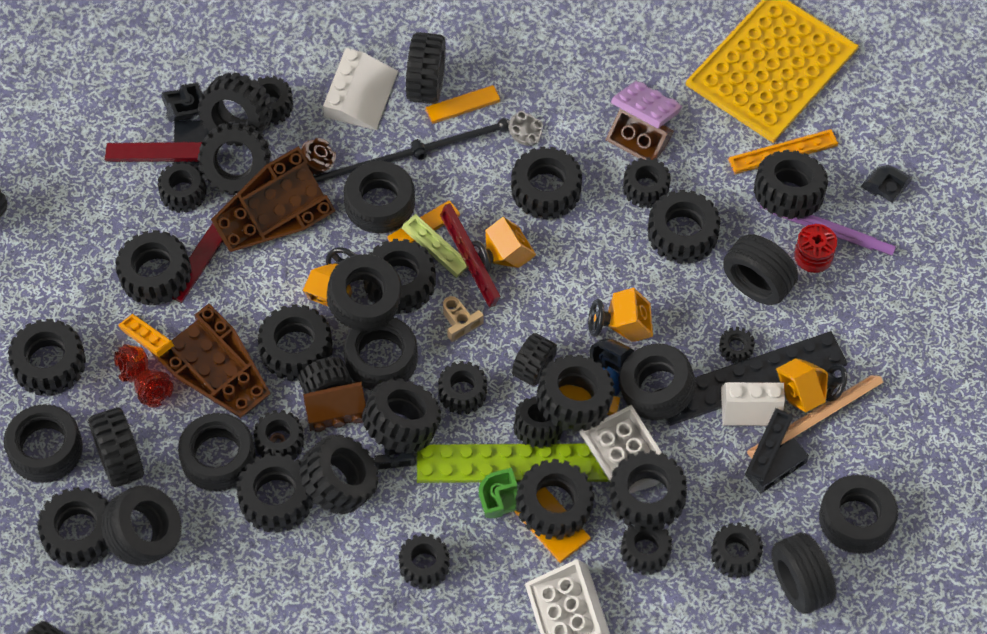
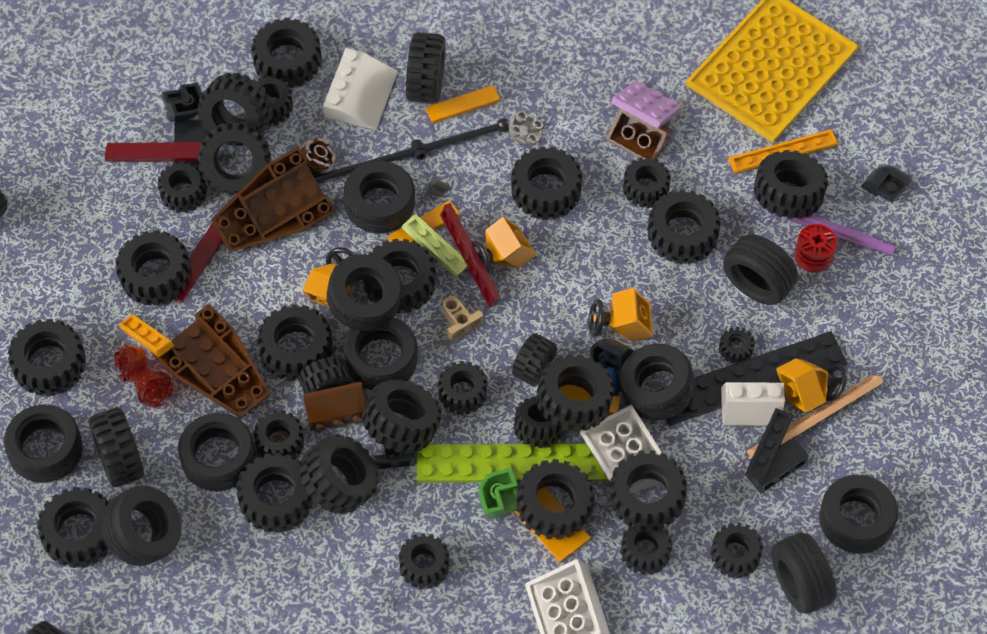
(287, 33): none -> black tyre
(438, 187): none -> dark grey plate

